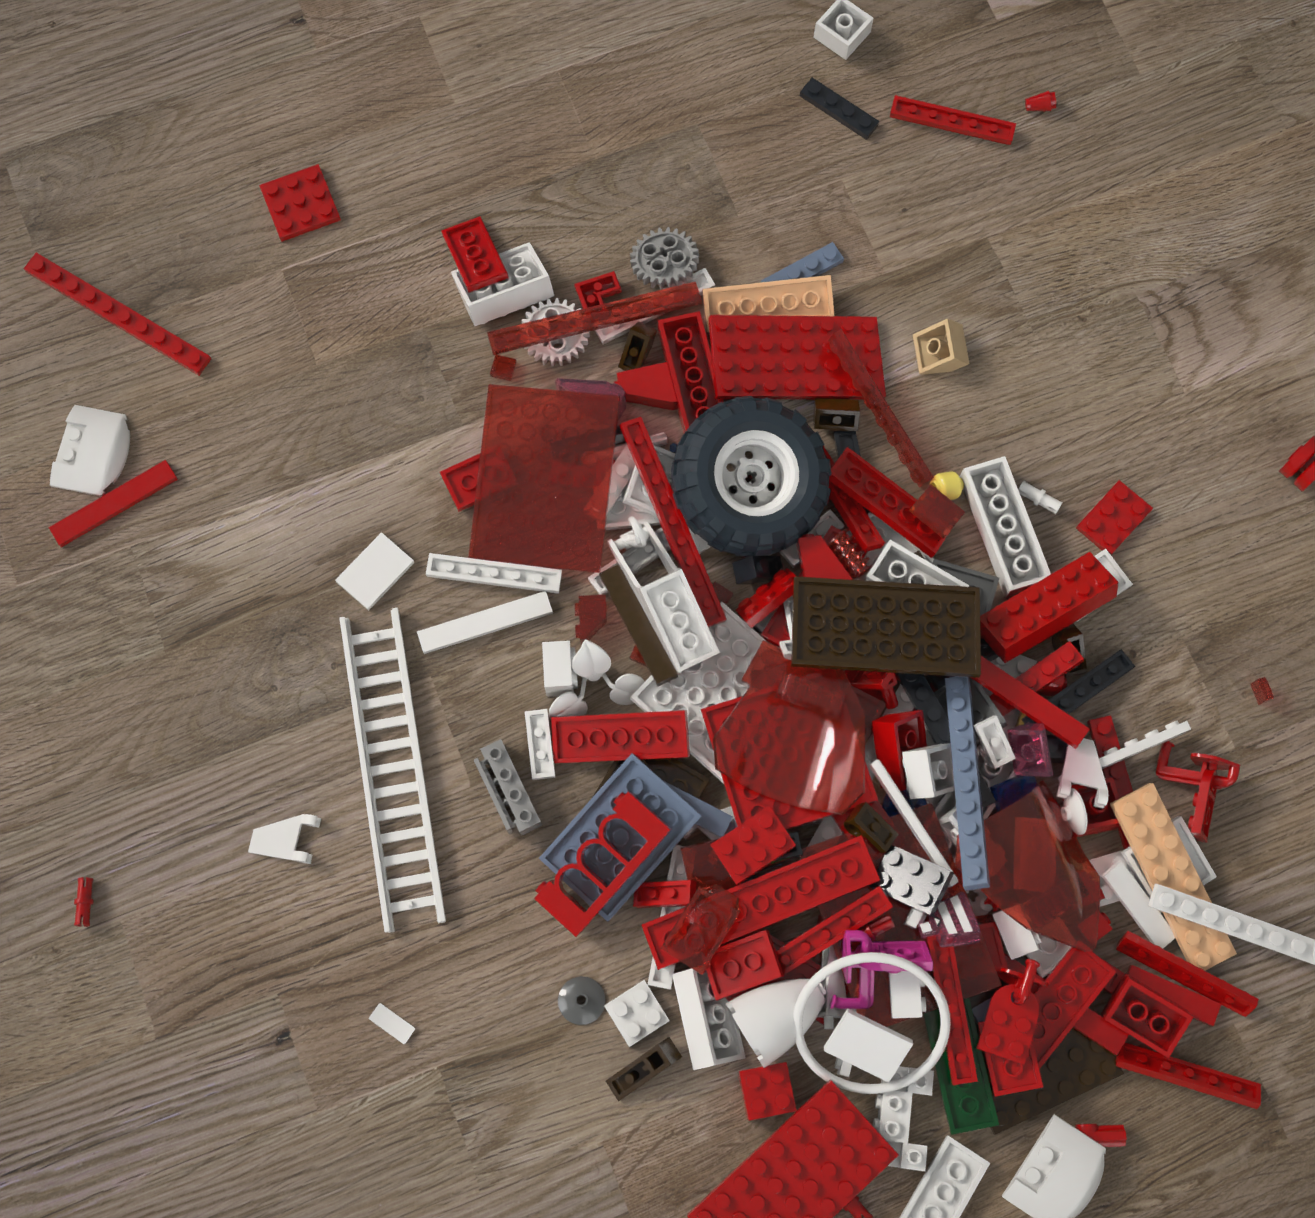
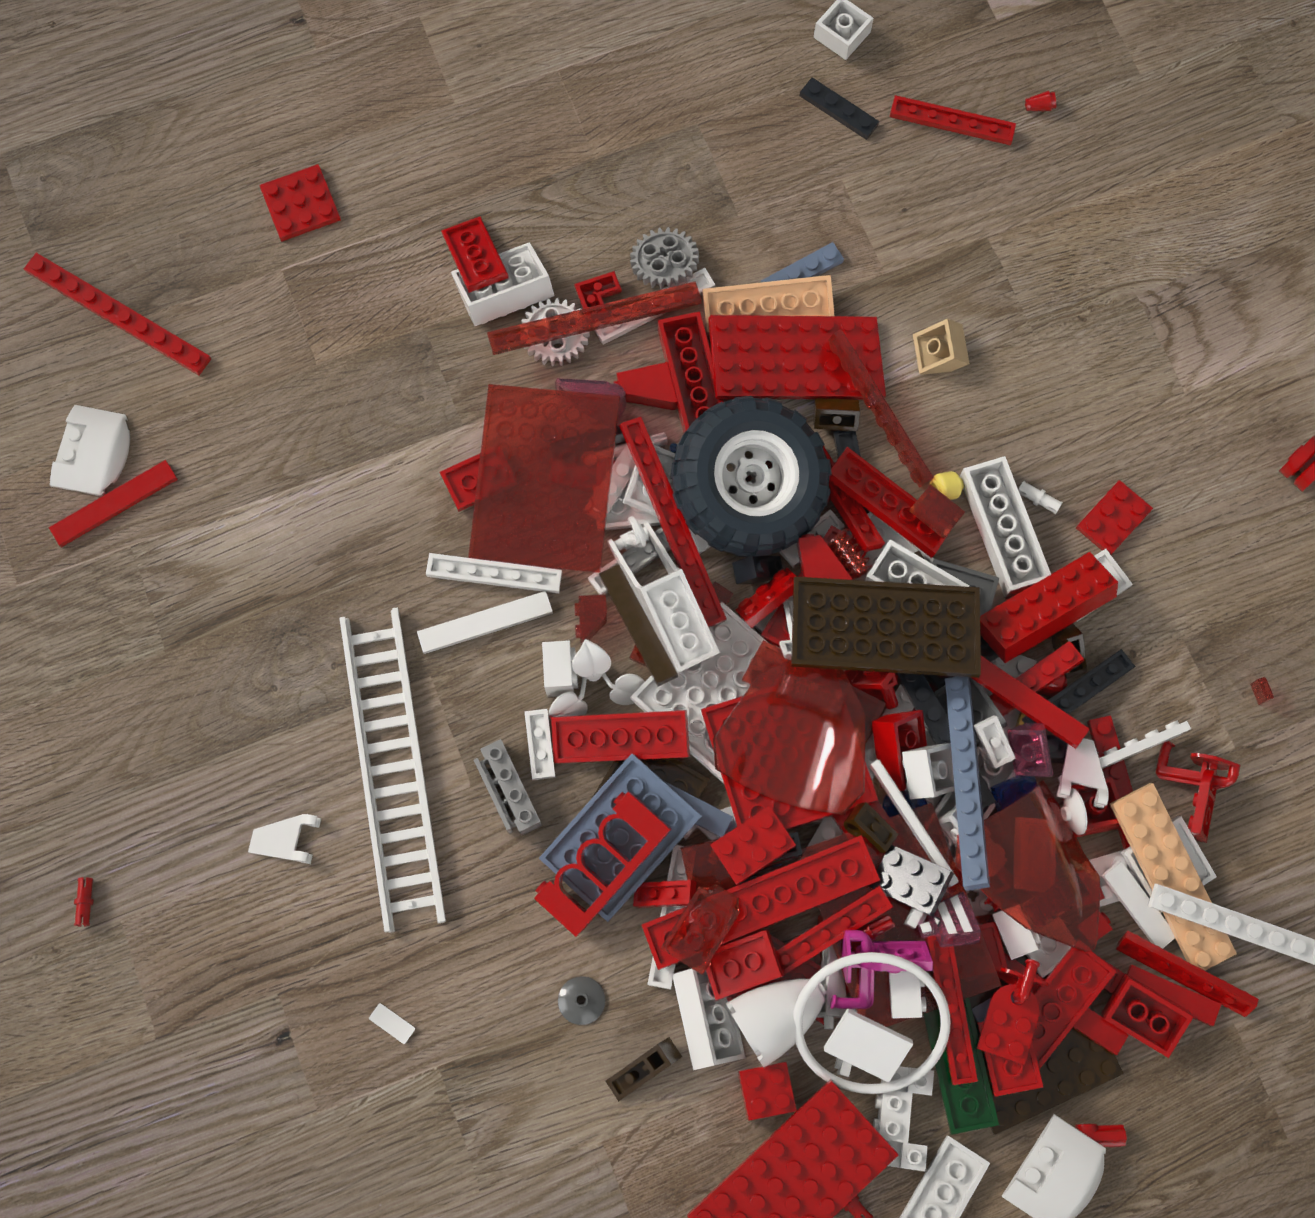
(374, 571): white tile -> none
(503, 367): clear red tile -> none
(636, 1013): white plate -> none
(637, 346): dark brown slope -> none
(1189, 1075): red plate -> none

